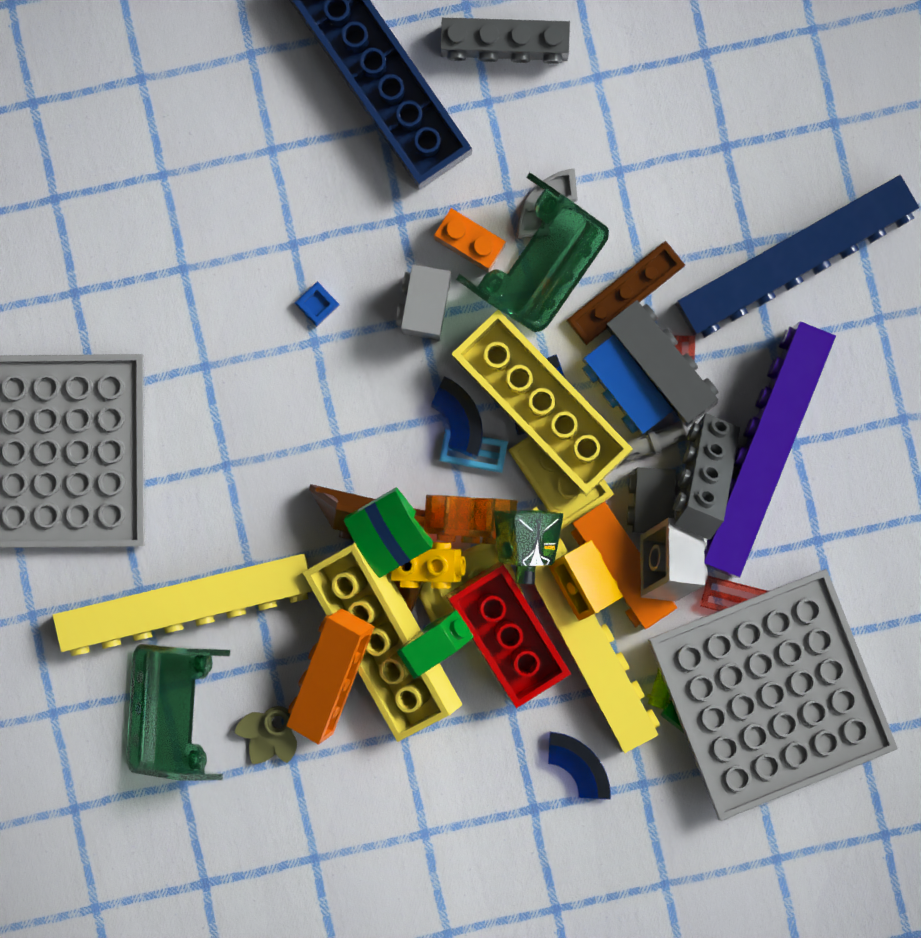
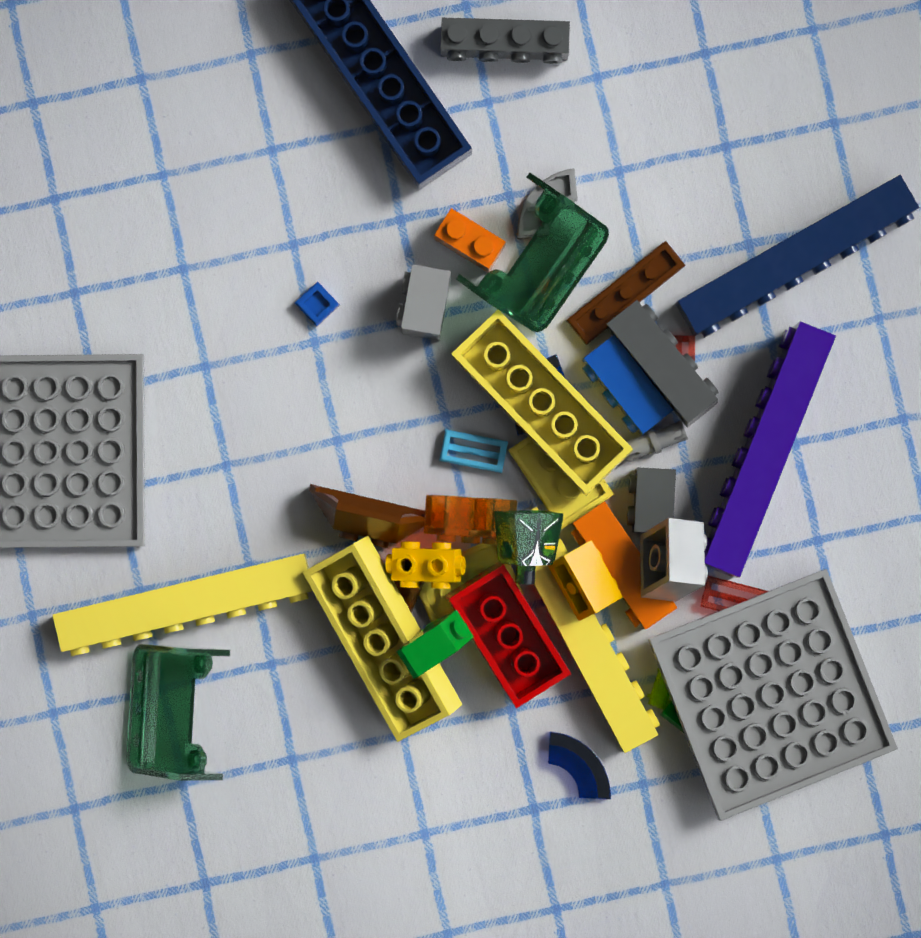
(265, 737): olive plate -> none
(329, 675): orange brick -> none
(388, 532): green slope -> none
(461, 416): tile -> none
(706, 476): dark grey brick -> none

